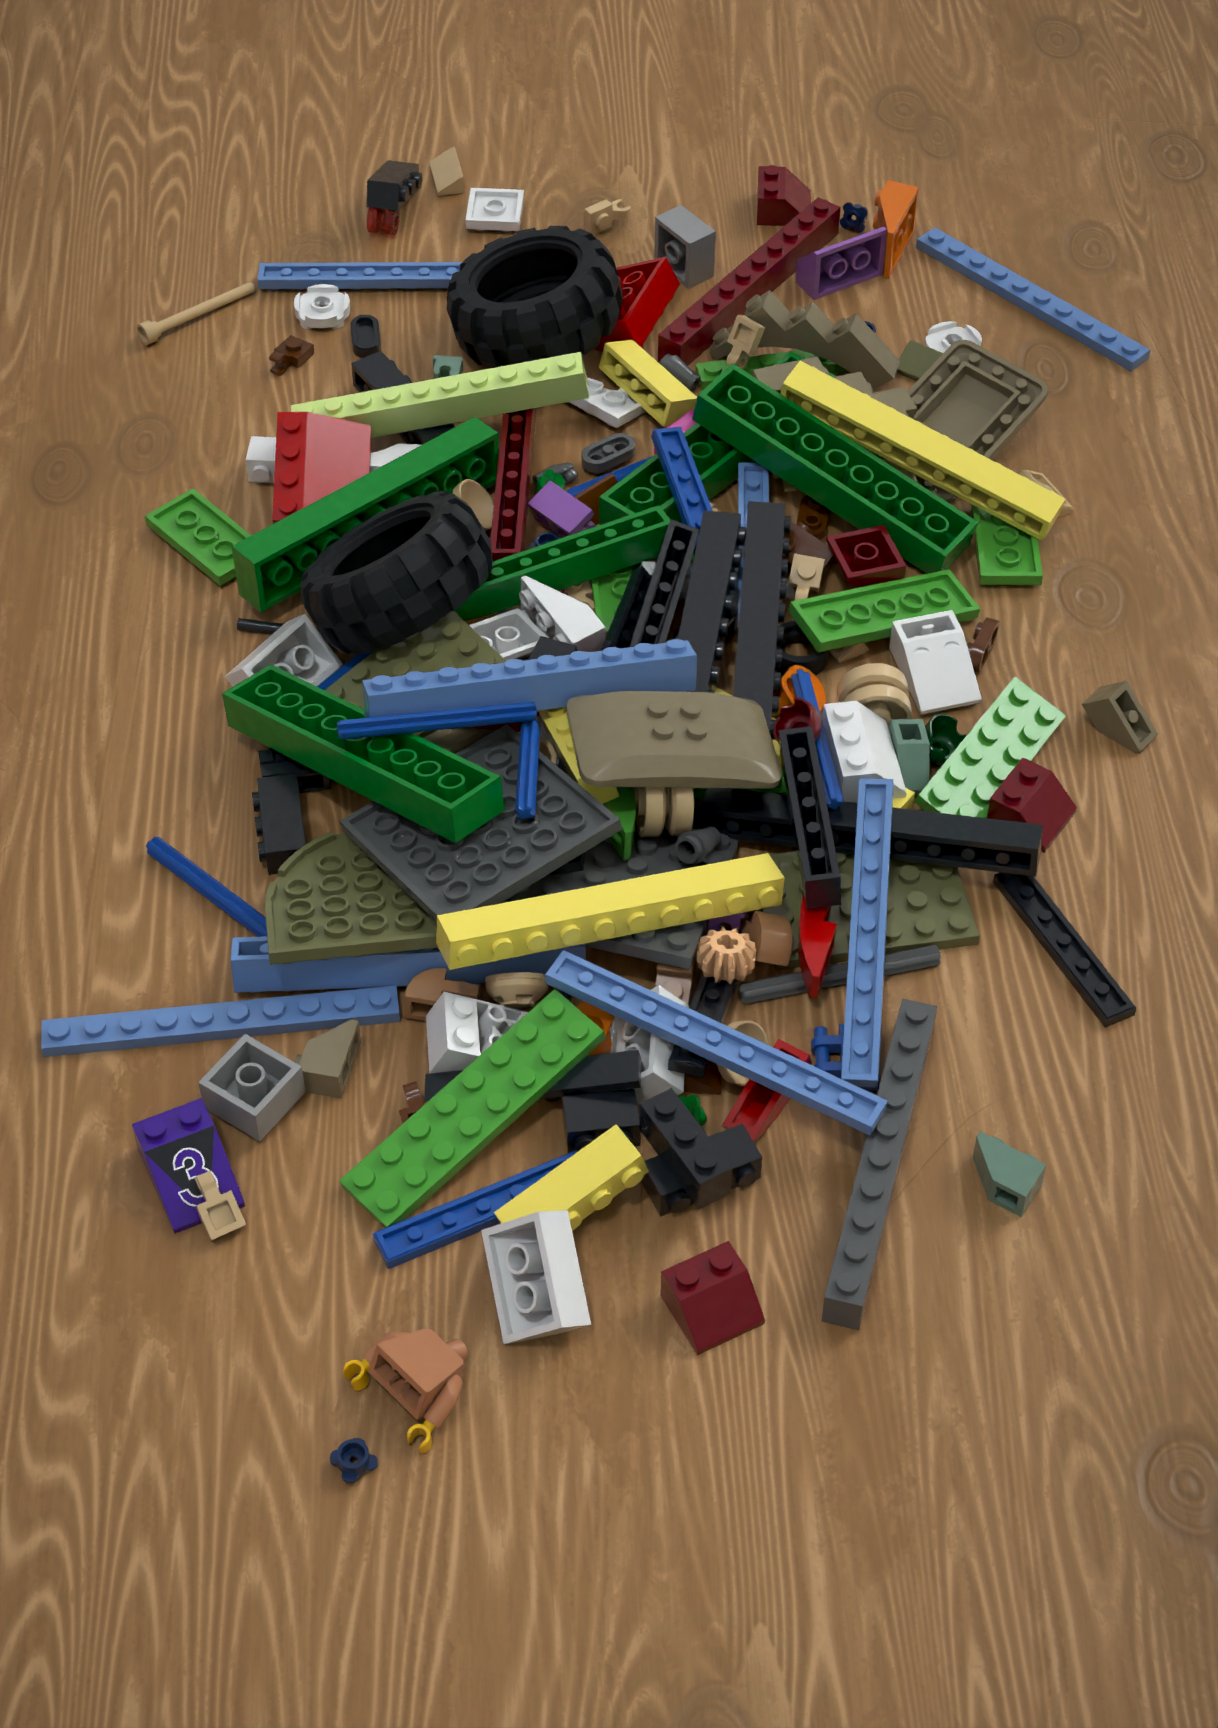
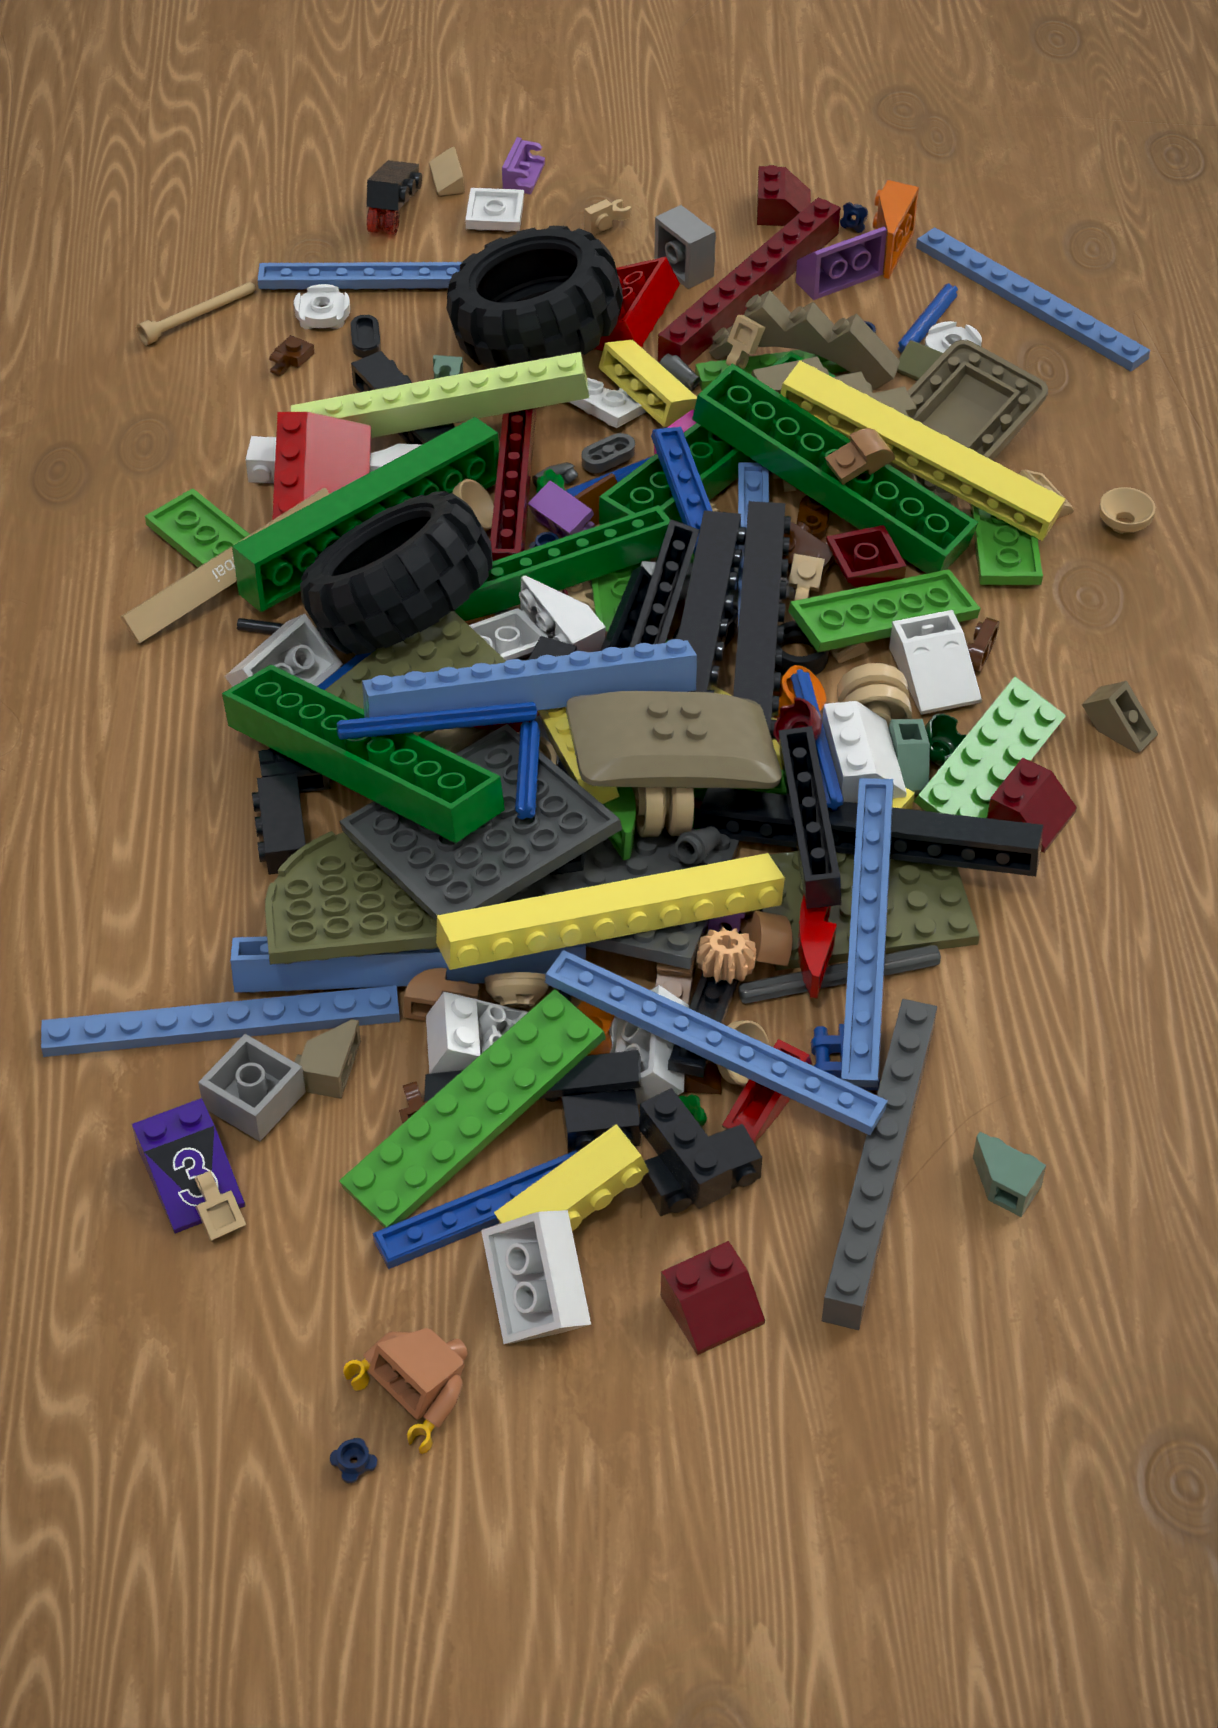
(193, 588): none -> tan tile
(207, 886): blue axle -> none
(521, 167): none -> medium lavender hinge
(863, 453): none -> medium nougat brick
(929, 316): none -> blue axle
(1066, 947): black tile -> none
(1129, 504): none -> tan piece

